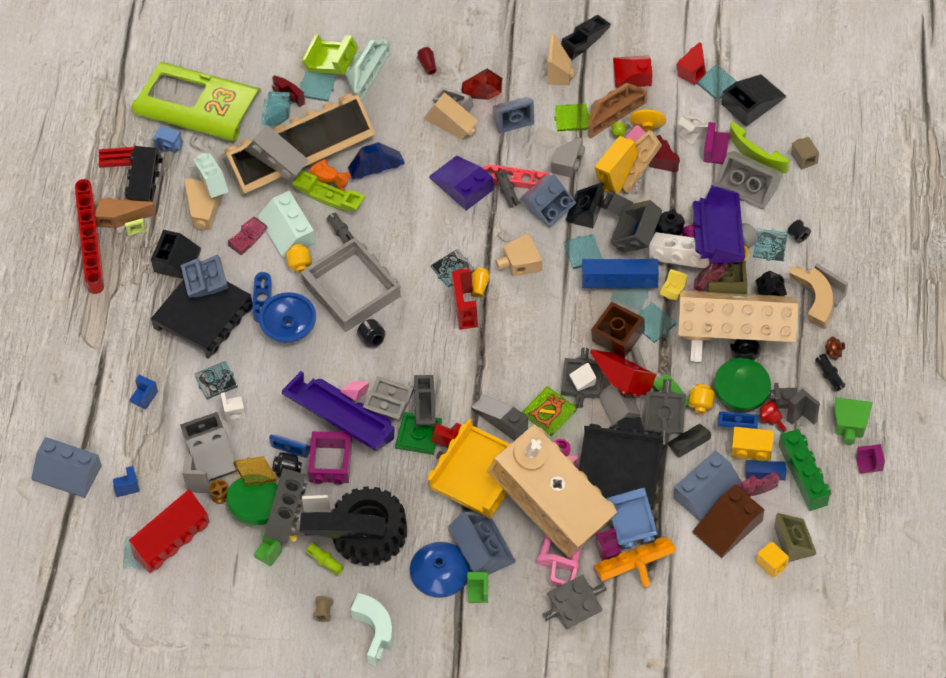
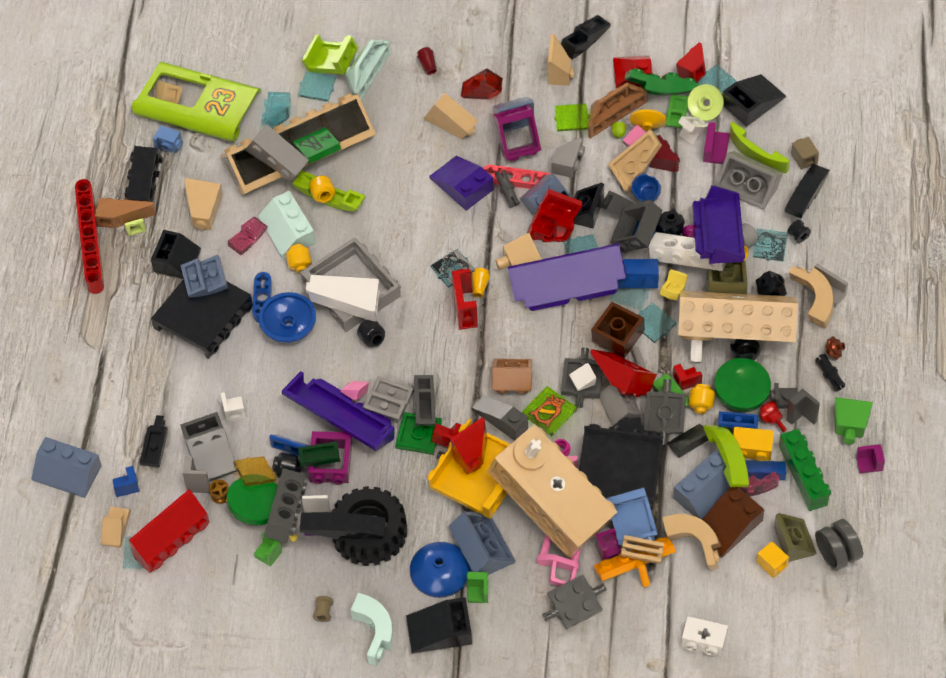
(114, 526): none -> tan slope
(117, 154): red tile -> none
(145, 392): blue panel -> none
(154, 443): none -> black hinge
(168, 92): none -> tan panel
(211, 175): light aqua arch -> none
(216, 380): piece -> none
(283, 85): dark red slope -> none
(317, 145): none -> green tile
(319, 454): none -> dark green tile
(322, 189): none -> yellow head
(325, 559): lime pin -> none
(329, 174): orange animal -> none
(340, 228): dark grey pin -> none
(346, 294): none -> white slope
(374, 159): clear blue slope -> none
(440, 626): none -> black slope
(464, 100): light grey slope -> none
(470, 446): none -> red slope
(511, 116): none -> magenta window
(512, 375): none -> medium nougat slope
(554, 217): none -> red slope
(568, 276): none -> slope
(616, 164): yellow slope -> none
(640, 541): none -> tan tile
(646, 188): none -> blue hair
(668, 85): none -> green slope
(677, 108): none -> bright green slope
(686, 378): none -> red panel
(686, 525): none -> tan arch
(696, 629): none -> white brick
(697, 98): none -> yellowish green dish
(713, 271): clear pink slope -> none
(736, 468): none -> lime slope
(807, 190): none -> black slope
(839, 544): none -> dark grey wheel

